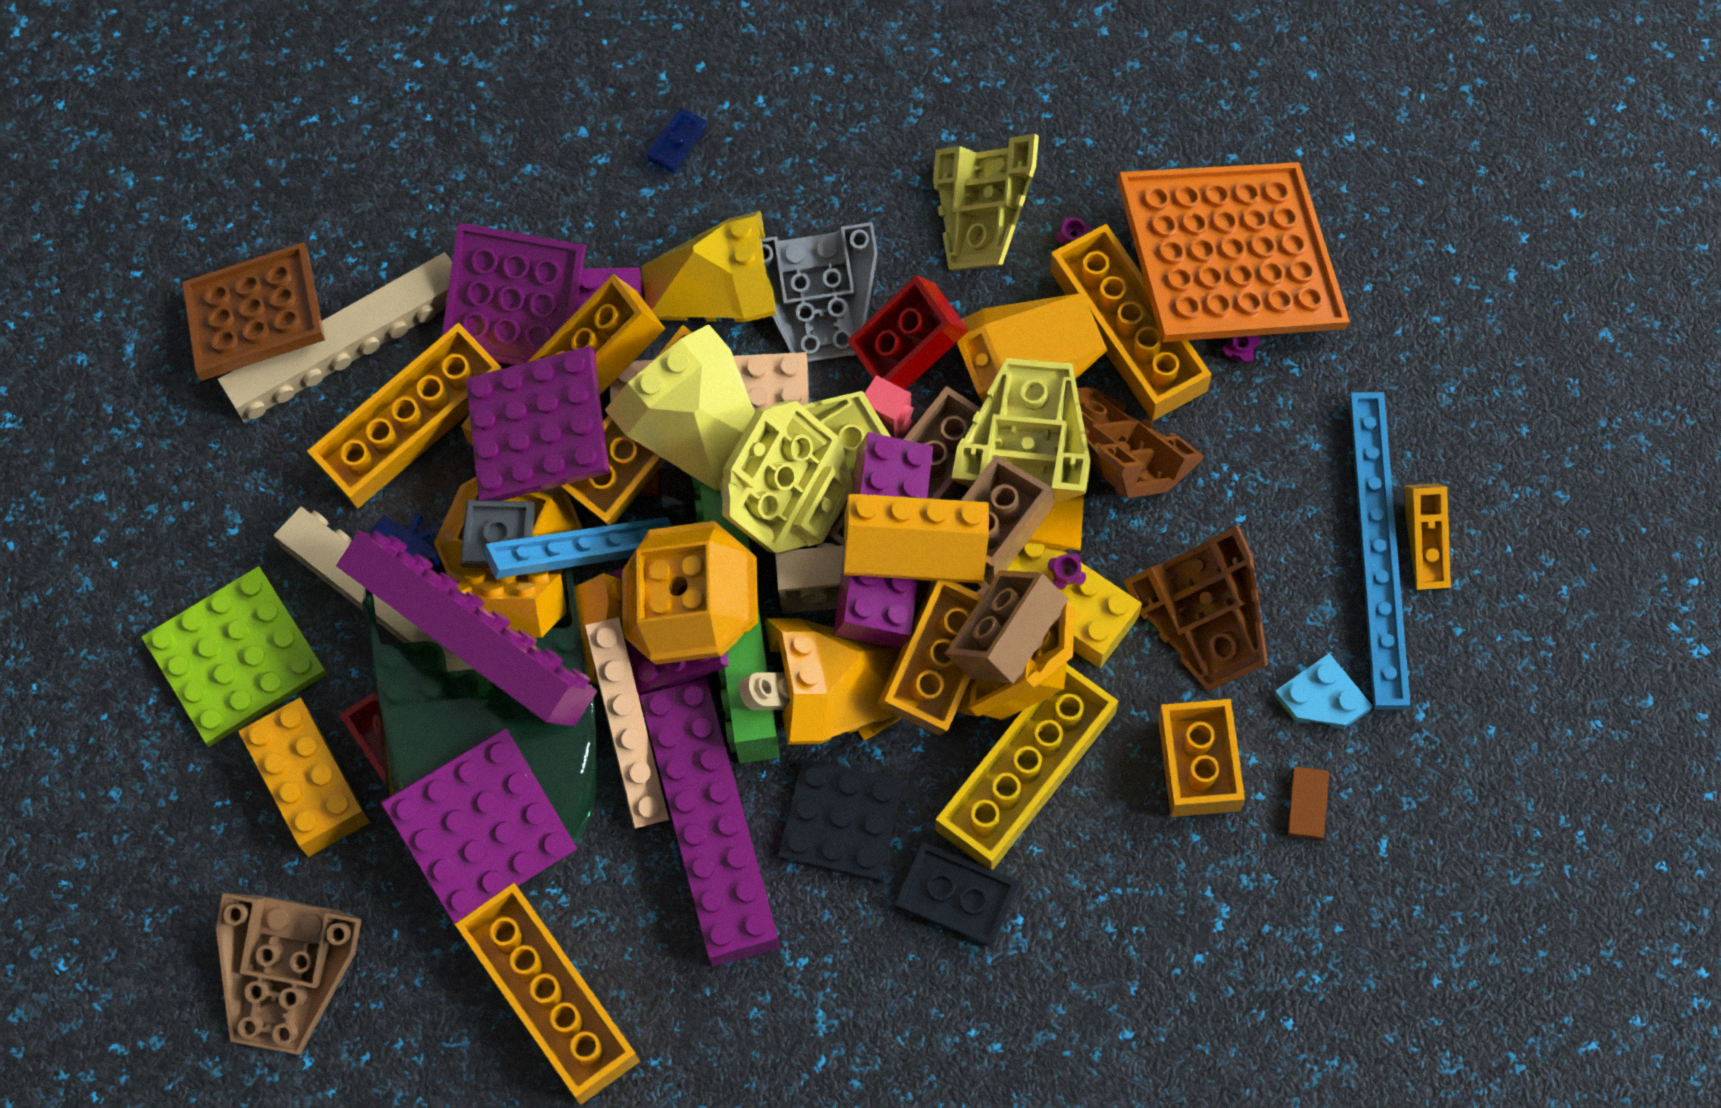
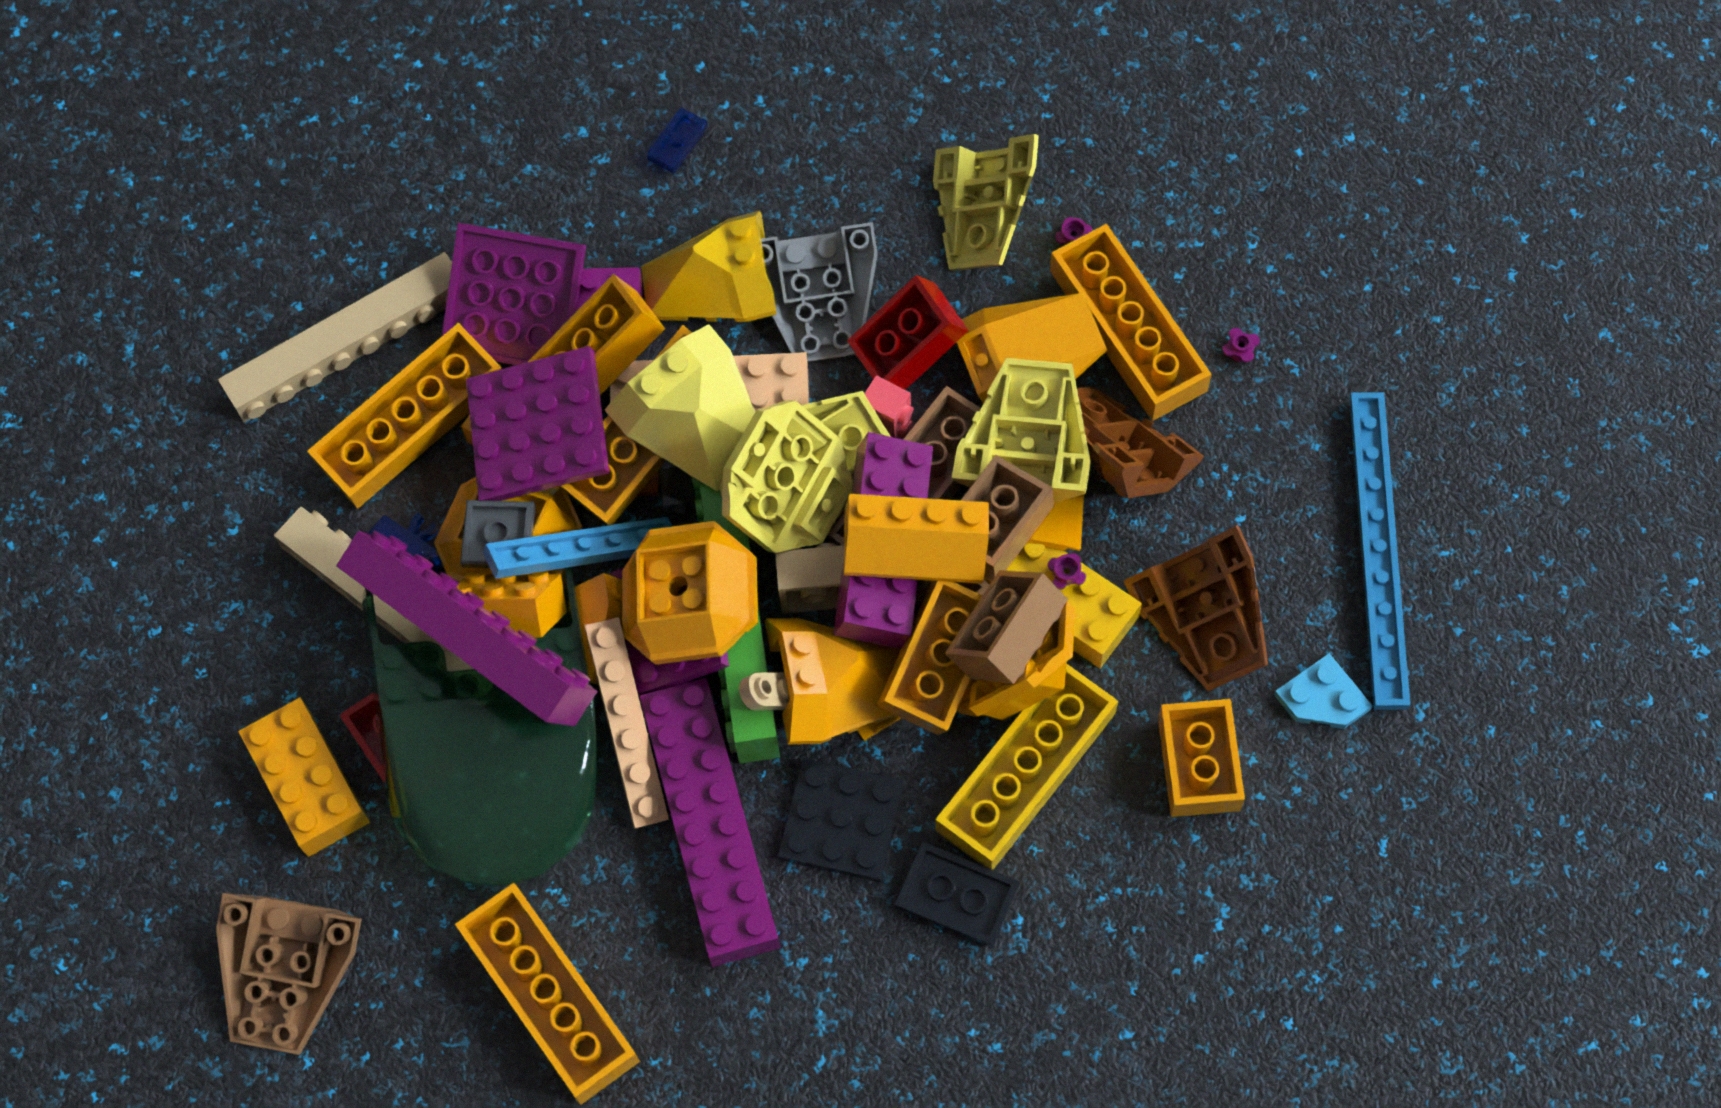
(234, 656): lime plate -> none
(252, 311): dark orange plate -> none
(479, 824): magenta plate -> none
(1231, 251): orange plate -> none
(1308, 803): dark orange tile -> none
(1428, 534): light orange slope -> none

